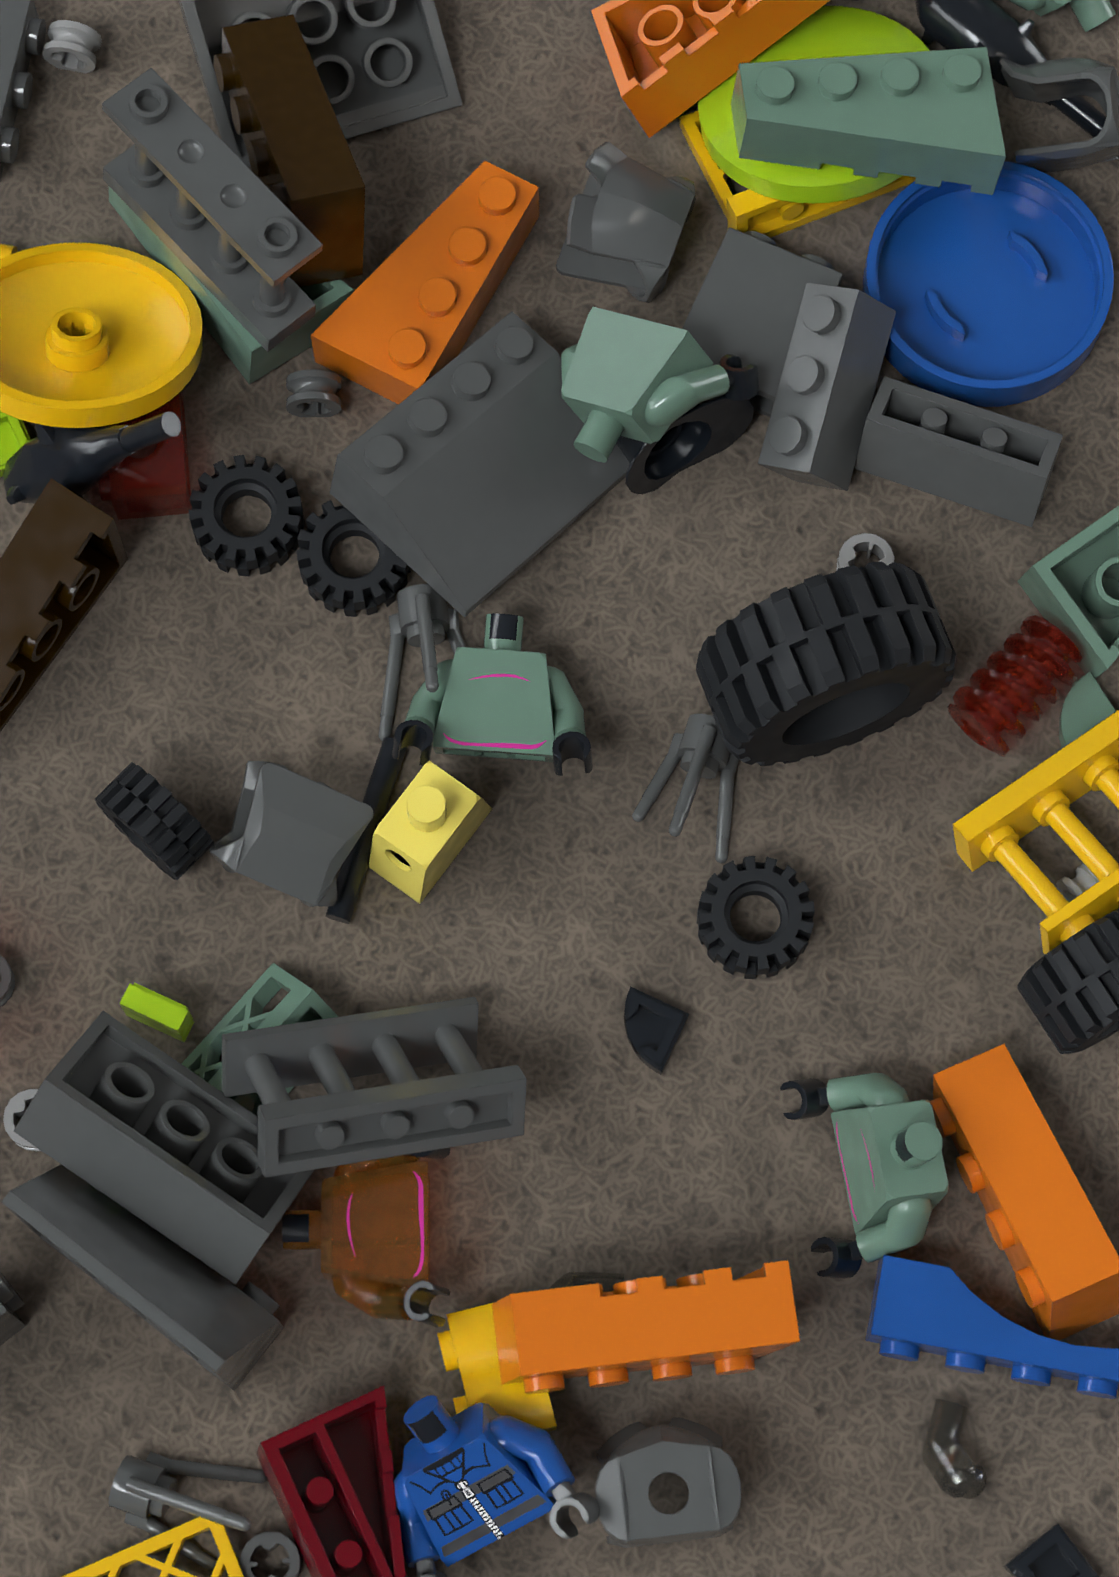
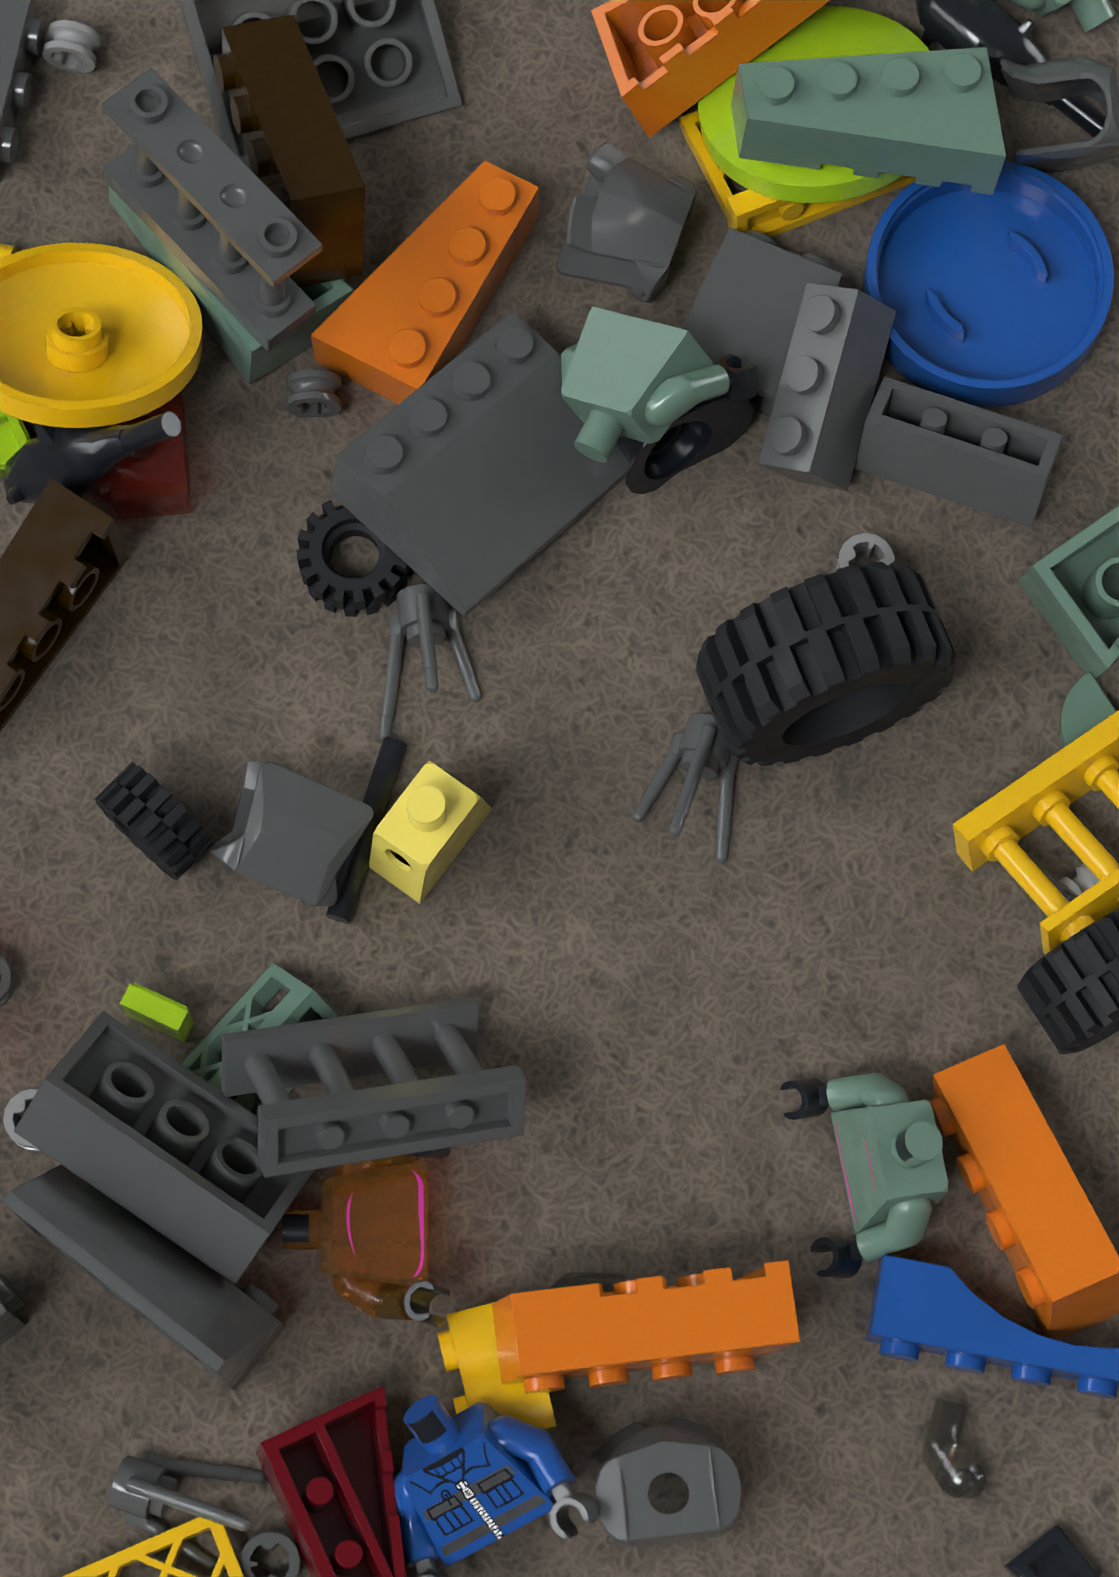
(240, 481): black tyre -> none
(498, 705): sand green torso -> none
(652, 1028): black tile -> none
(761, 880): black tyre -> none
(1013, 683): clear red piece -> none

